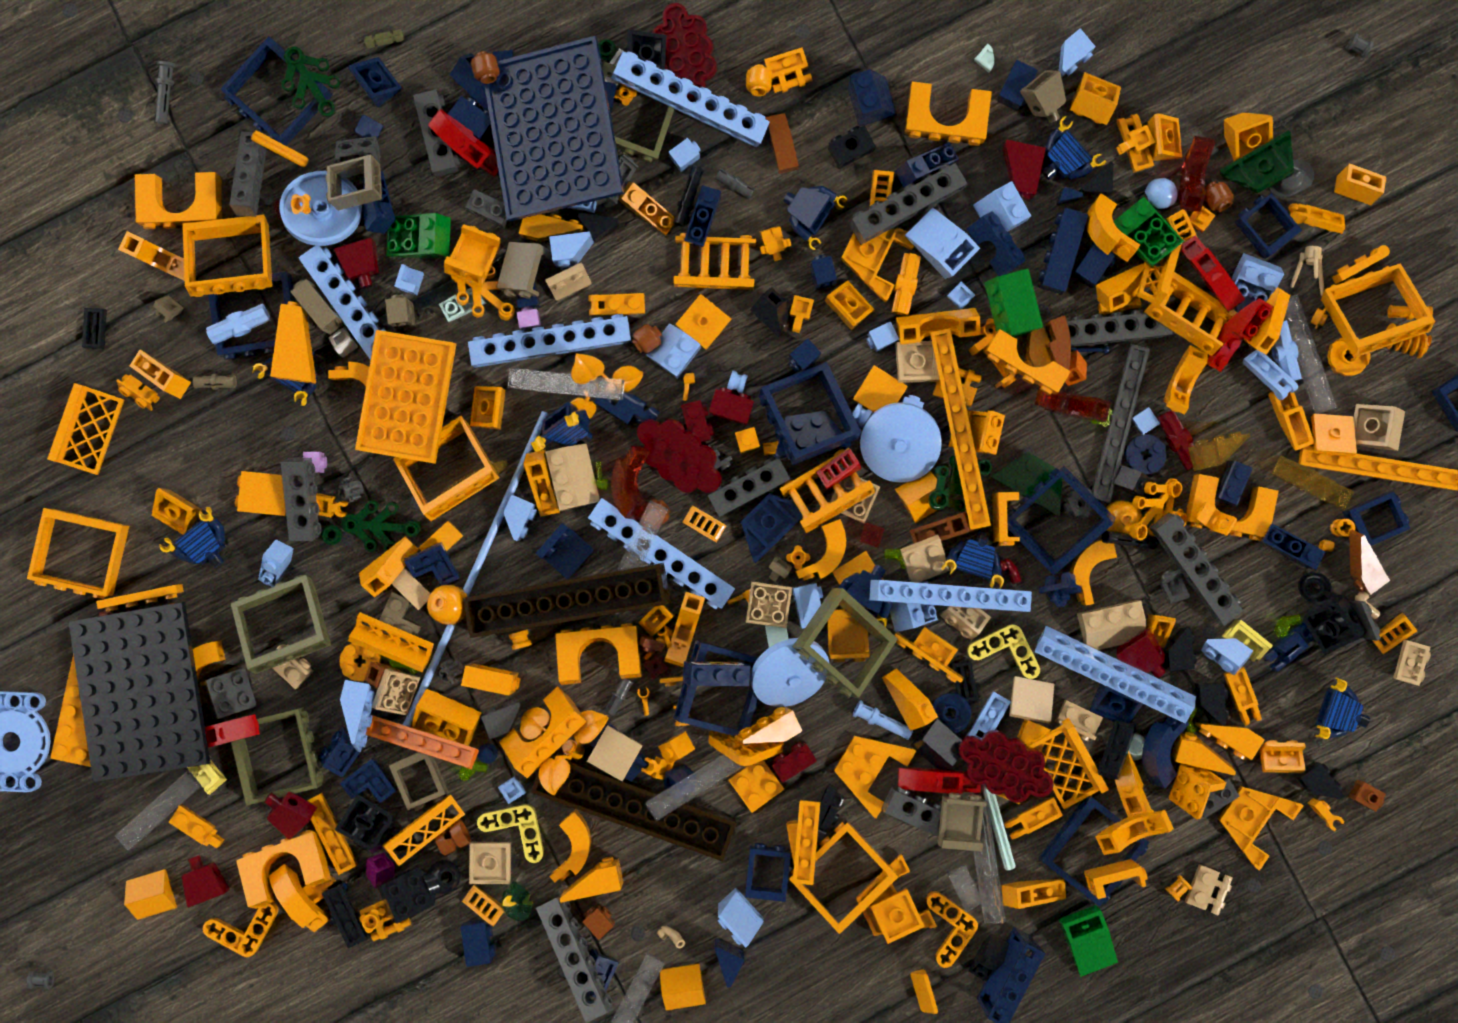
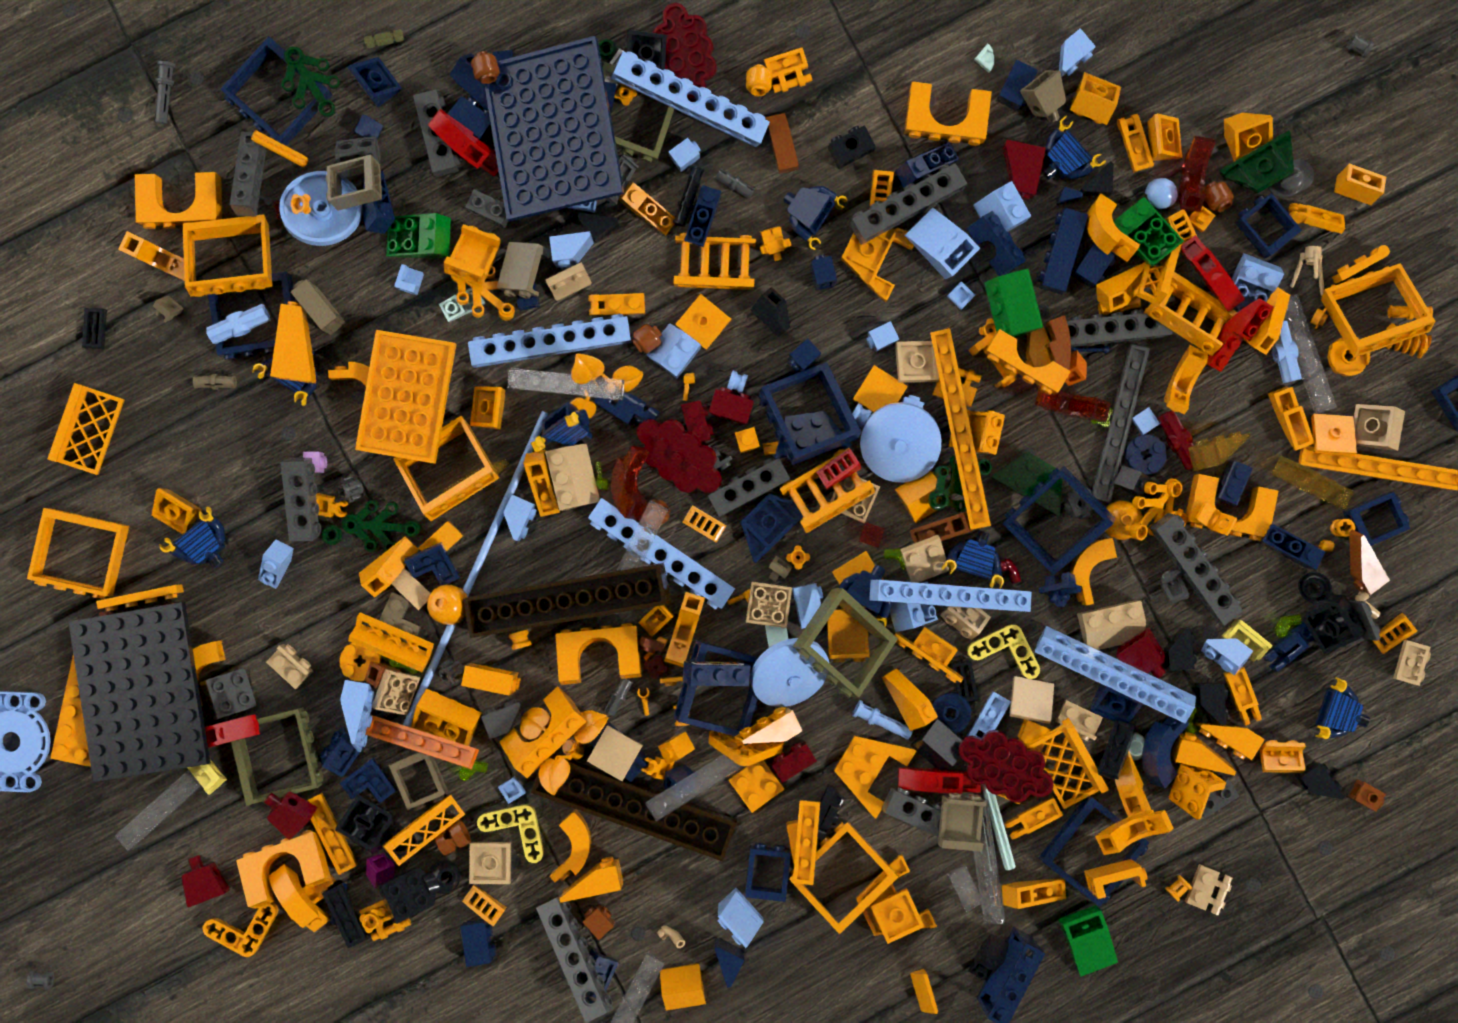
(130, 387): light orange hinge -> none
(149, 894): light orange slope -> none
(160, 374): light orange slope -> none
(196, 827): light orange hinge -> none
(260, 493): light orange panel -> none
(293, 651): olive window -> none
(312, 261): light blue brick -> none
(343, 342): white slope -> none
(359, 261): dark red torso -> none
(400, 312): dark tan brick -> none
(487, 753): dark blue plate -> none
(516, 902): clear green hair -> none
(528, 318): lavender plate -> none
(542, 227): light orange slope -> none
(565, 551): dark blue bracket -> none
(667, 634): light orange hand -> none
(801, 310): light orange plate -> none
(835, 549): light orange arch -> none
(849, 304): light orange slope -> none
(870, 97): dark blue slope -> none
(906, 284): light orange piece -> none
(917, 327): light orange arch -> none
(958, 930): light orange beam -> none
(999, 513): light orange panel -> none
(1126, 539): black pin -> none
(1138, 140): light orange plate -> none
(1160, 627): light orange slope -> none
(1248, 815): light orange wing -> none
(1270, 374): light blue plate -> none
(1322, 810): light orange plate -> none

